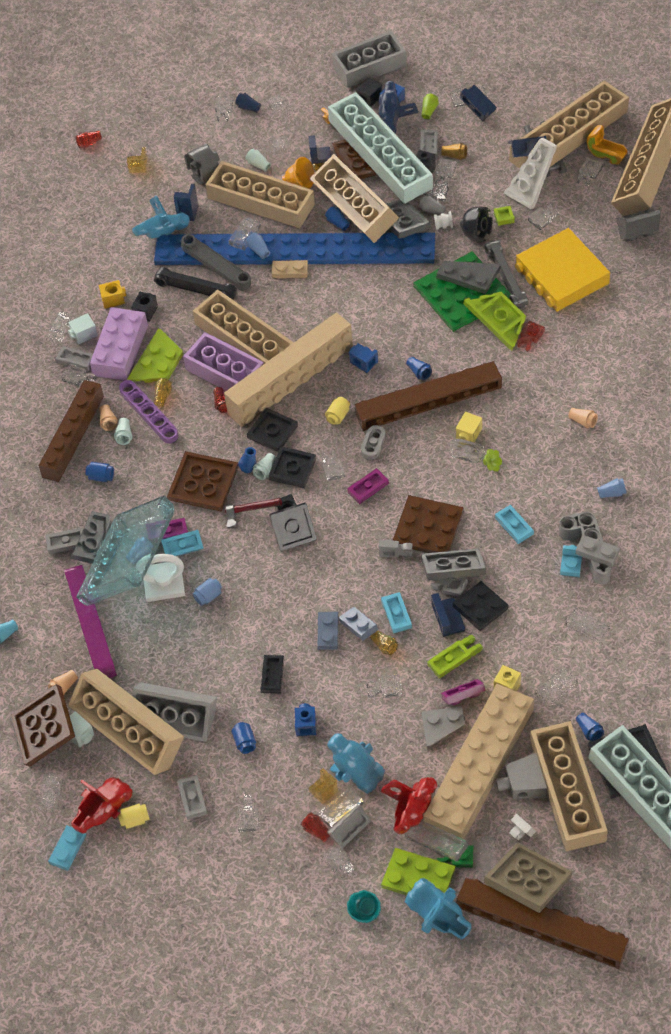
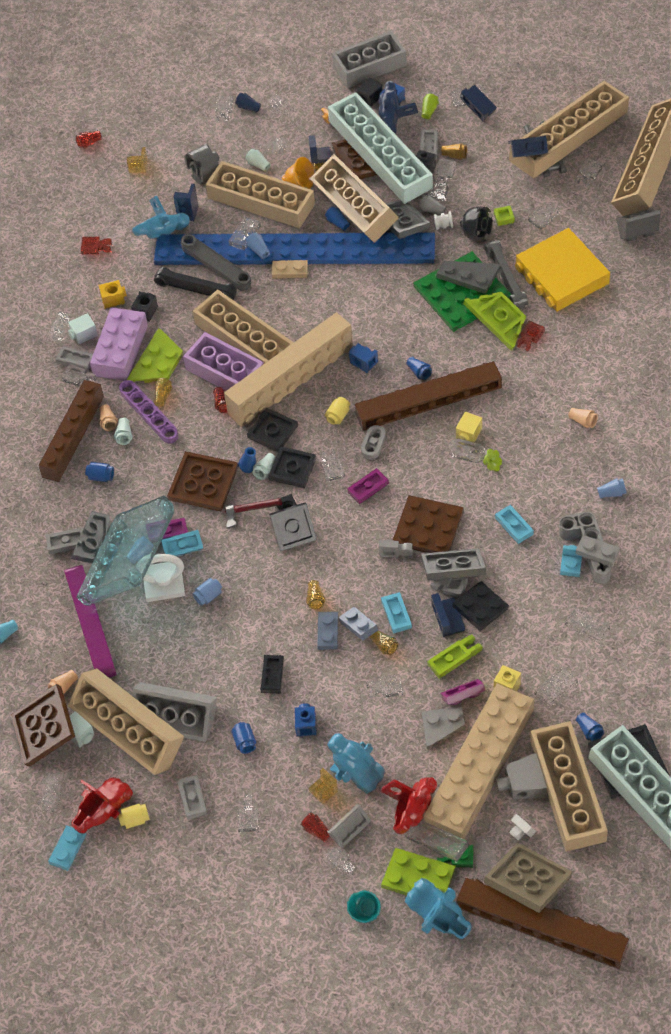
(93, 245): none -> clear red plate
(315, 596): none -> clear yellow cone
(339, 807): clear plate -> none
(530, 179): white wing -> none
(605, 148): light orange animal -> none

